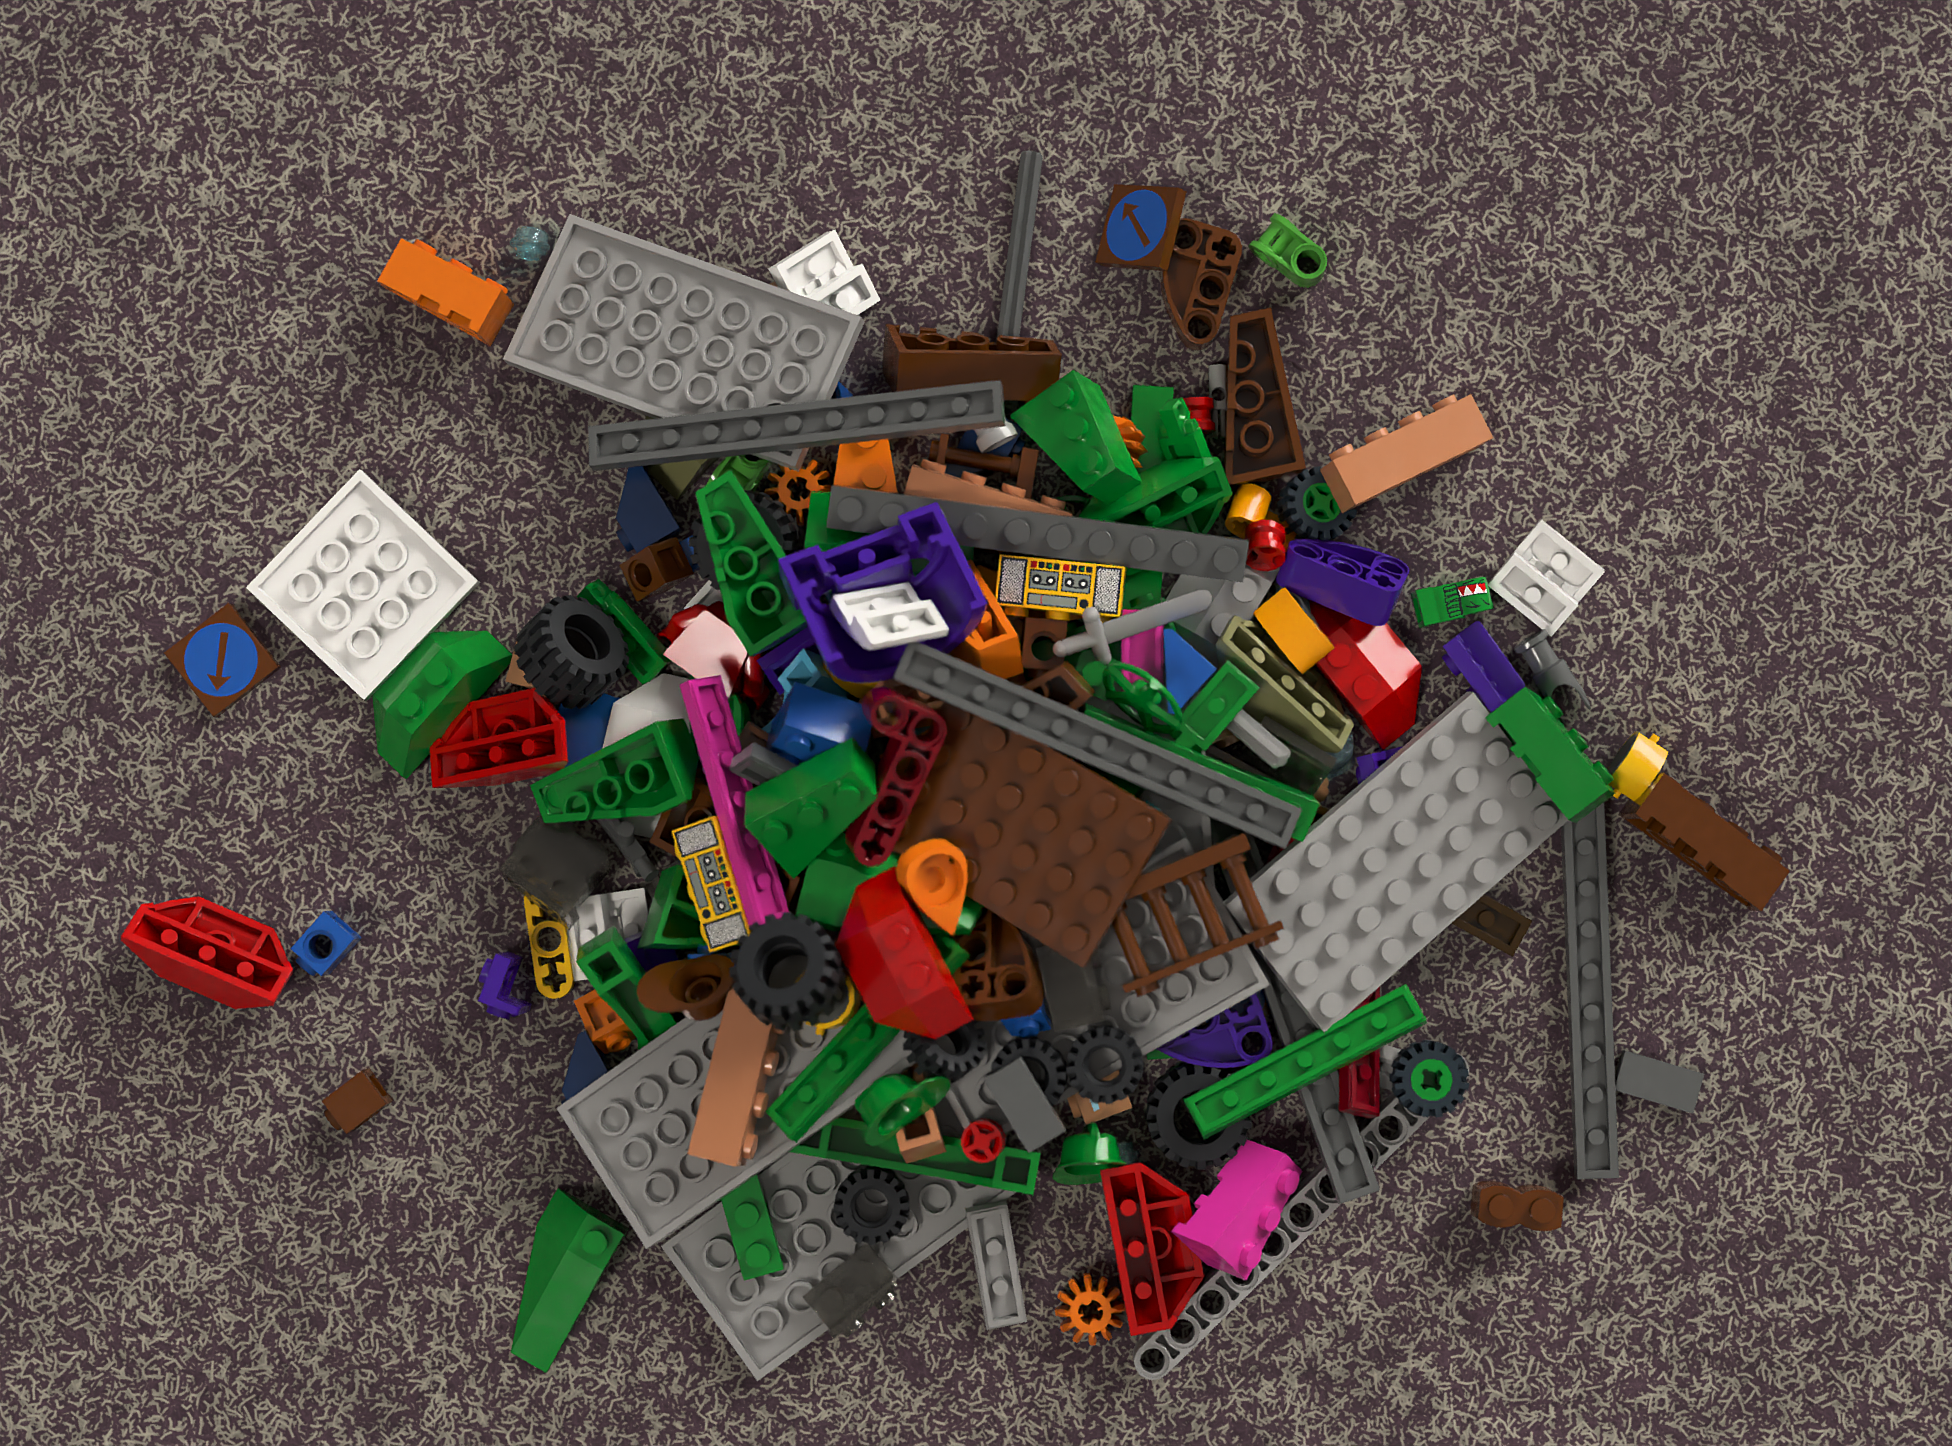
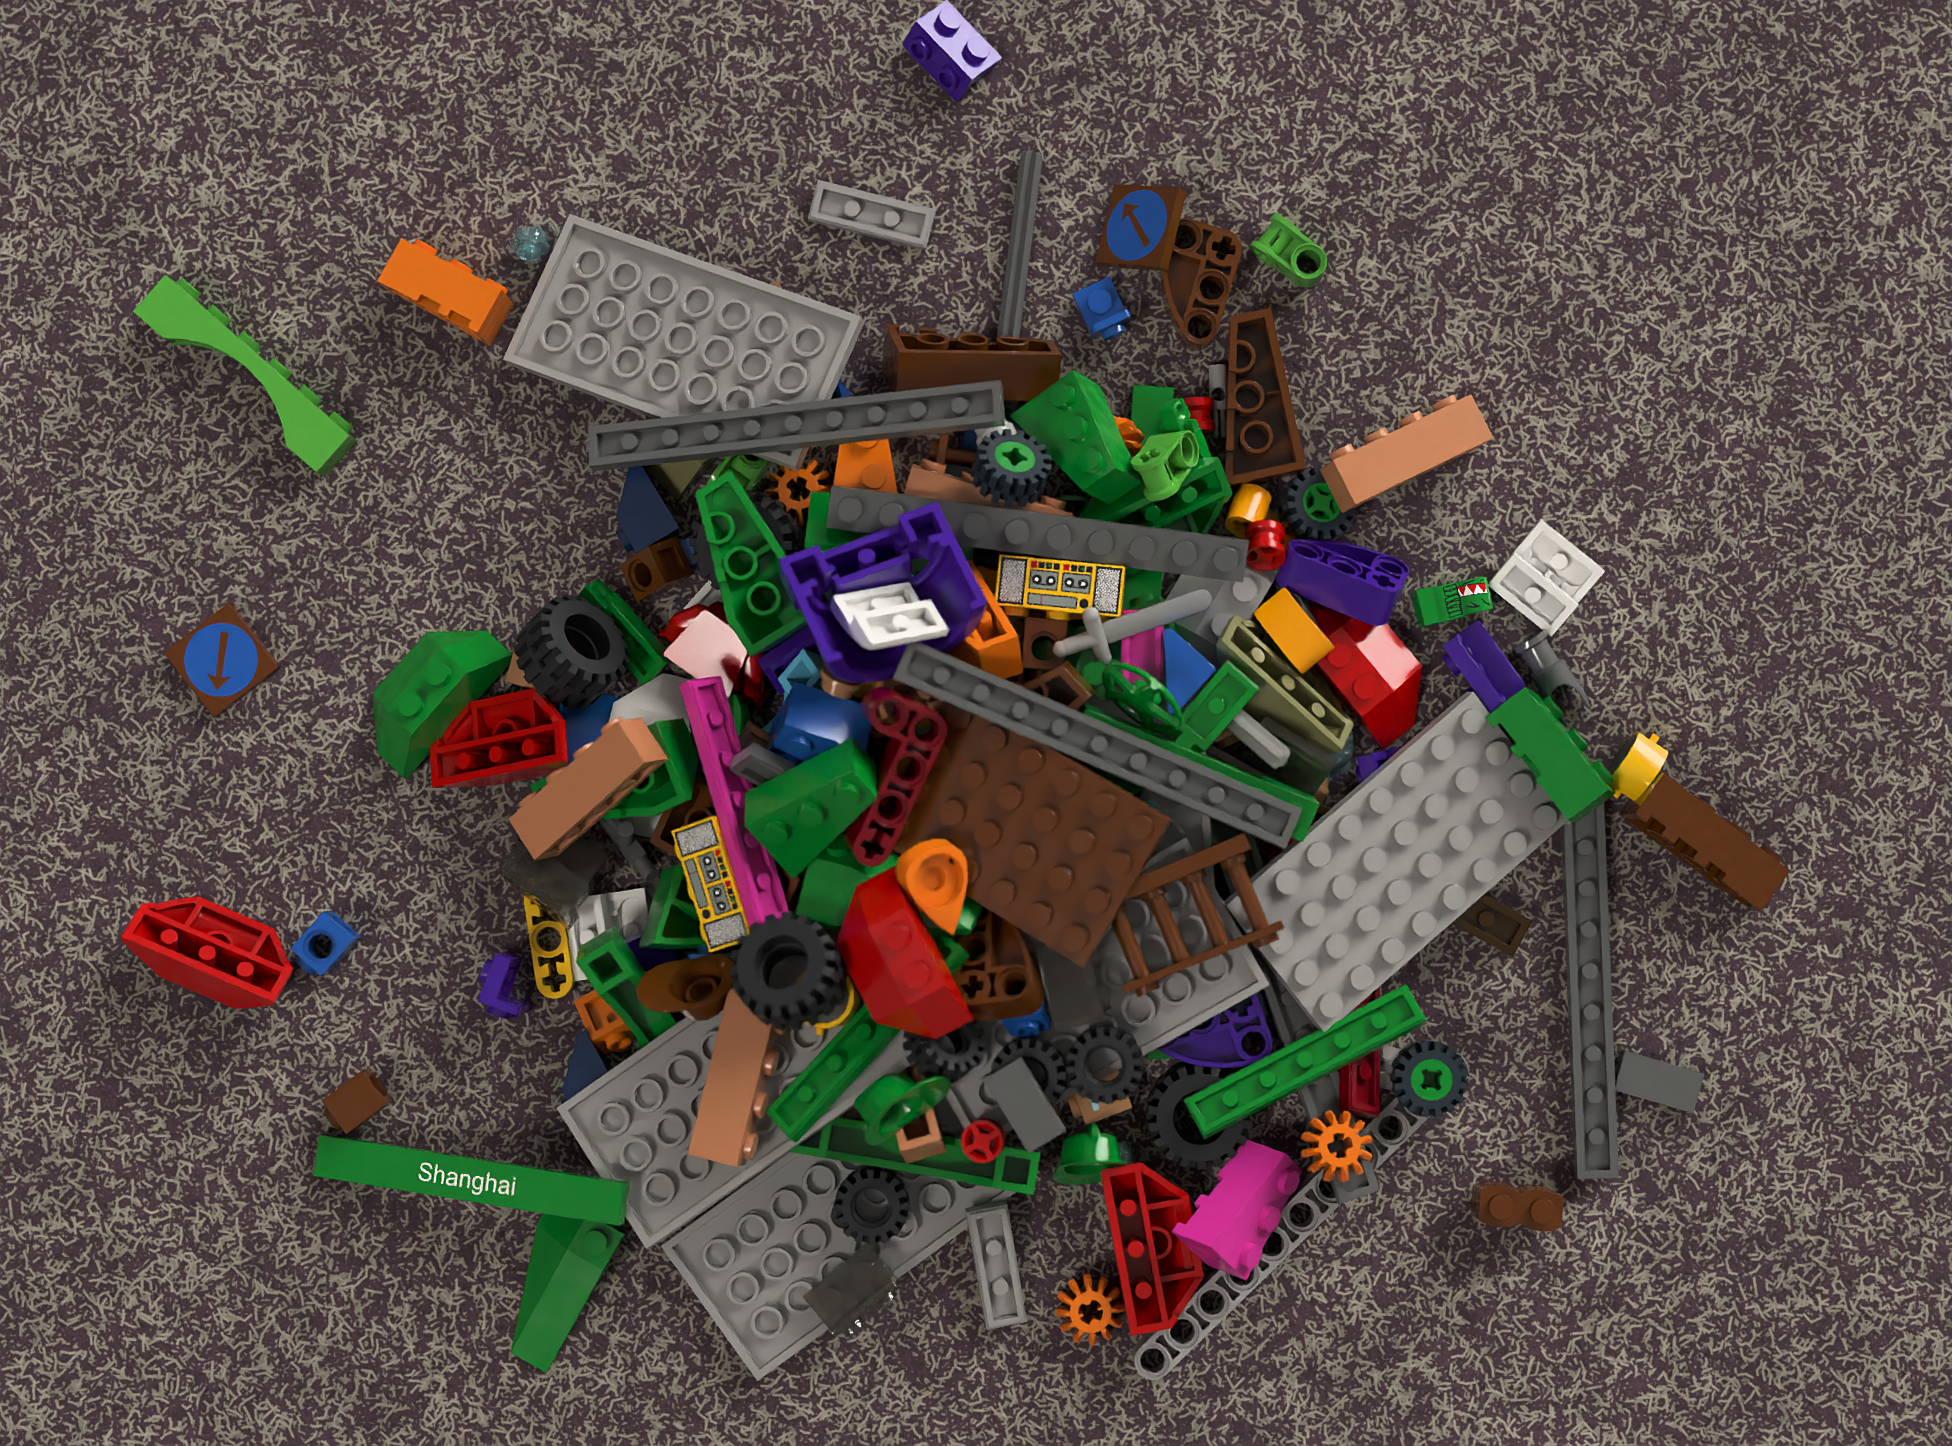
(307, 429): none -> bright green arch
(363, 585): white plate -> none
(472, 1179): none -> green tile
(587, 787): none -> nougat brick
(752, 1230): green plate -> none
(826, 275): white slope -> none
(836, 686): none -> medium nougat plate
(871, 215): none -> light grey tile
(950, 49): none -> dark purple bracket
(1011, 468): none -> black wheel
(1102, 309): none -> blue bracket
(1166, 462): none -> bright green piece
(1348, 1156): none -> orange gear

